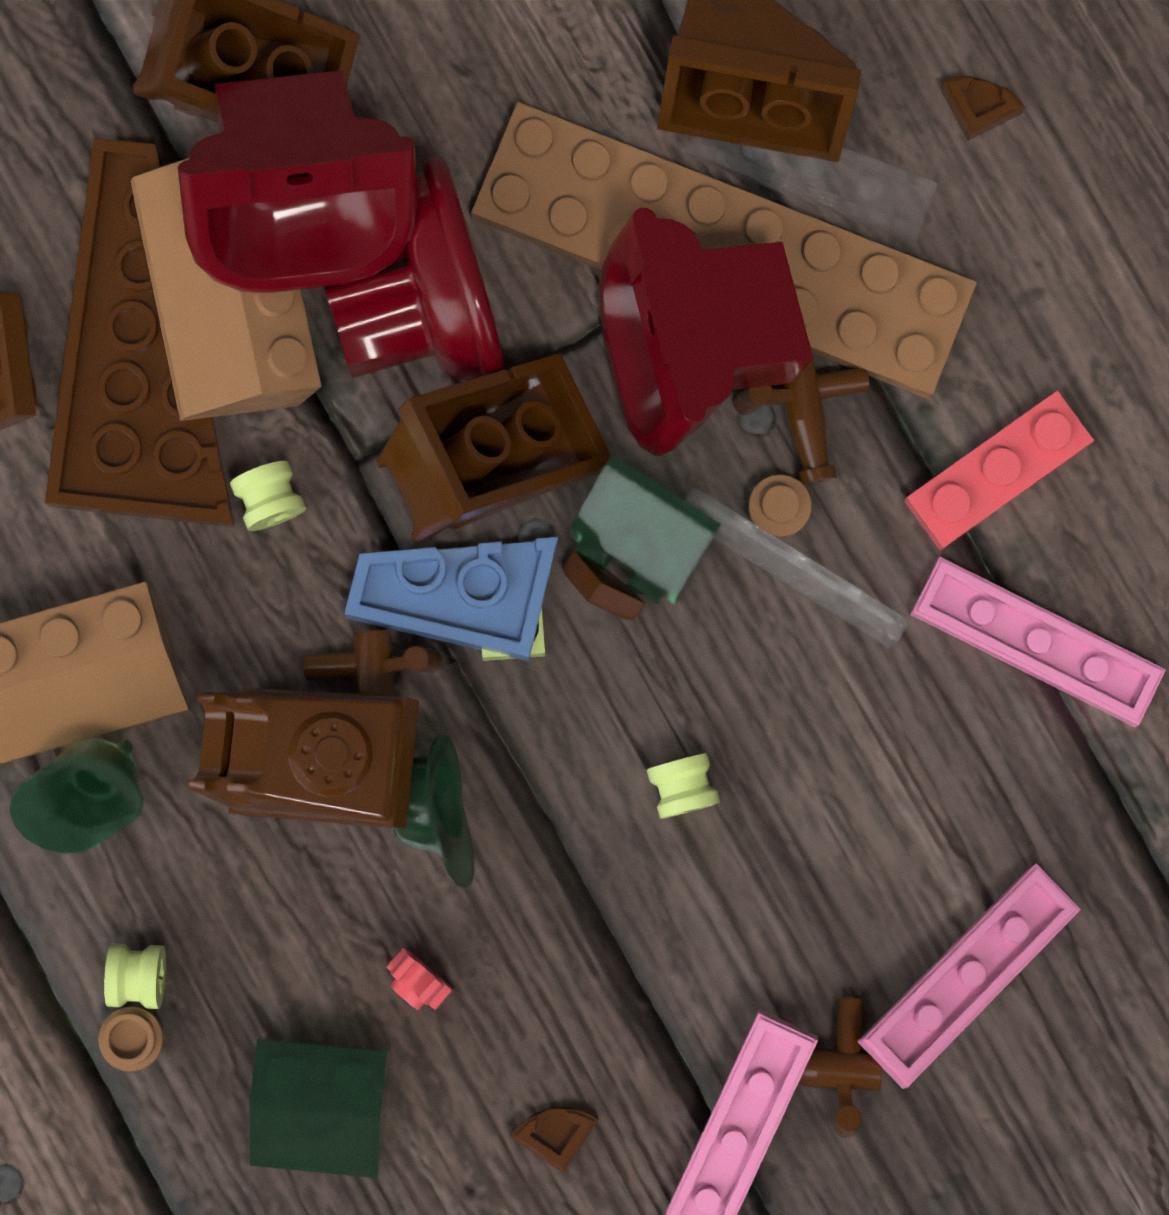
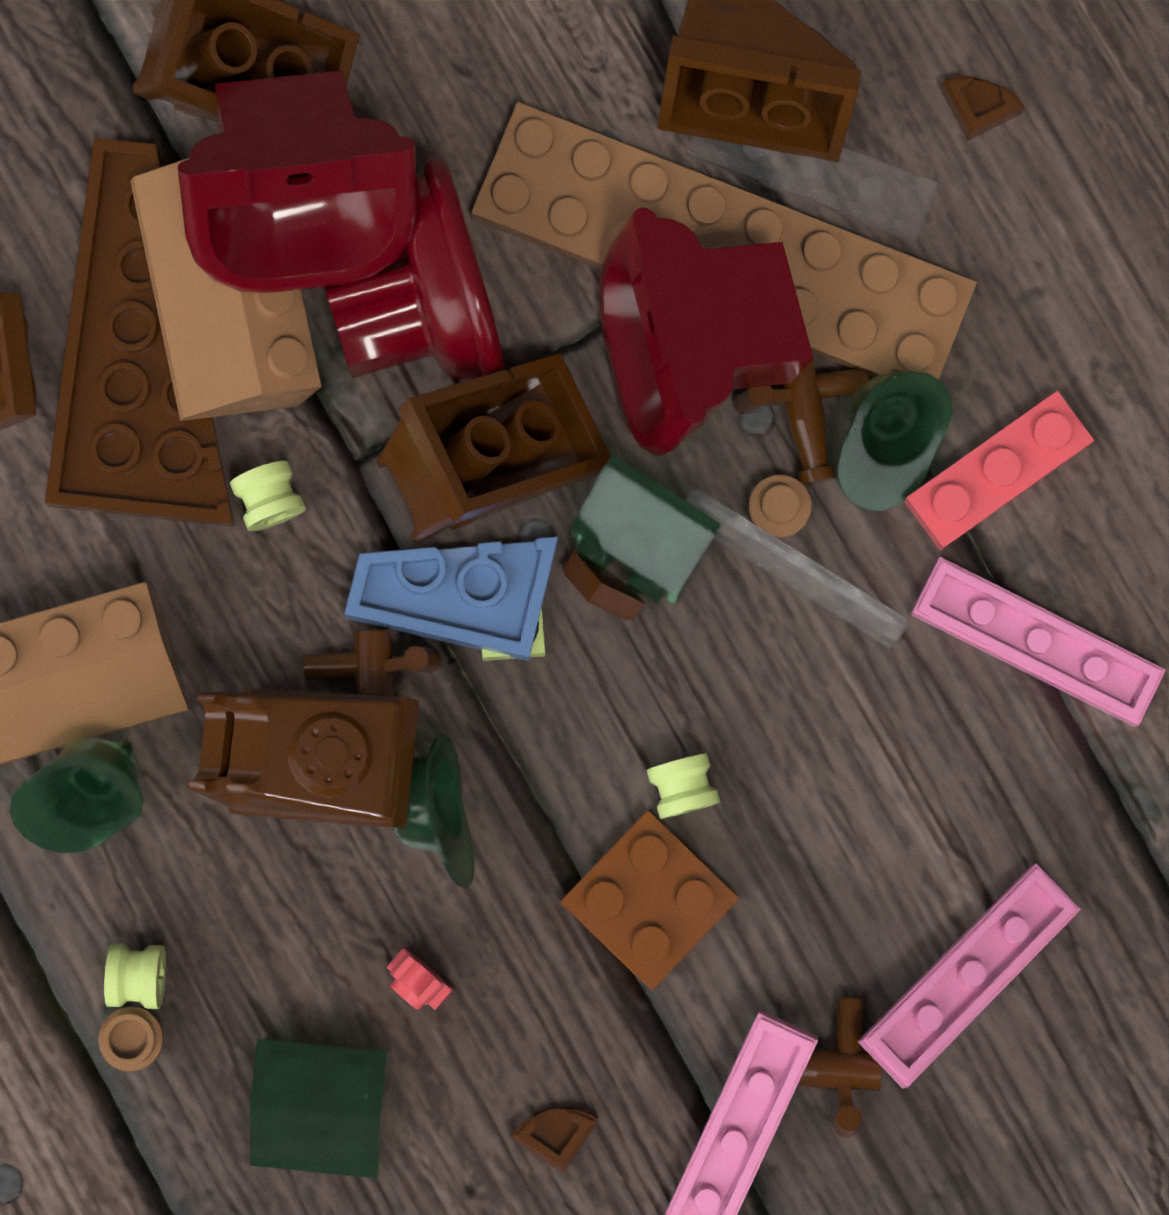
(649, 900): none -> dark orange plate
(892, 437): none -> clear green piece

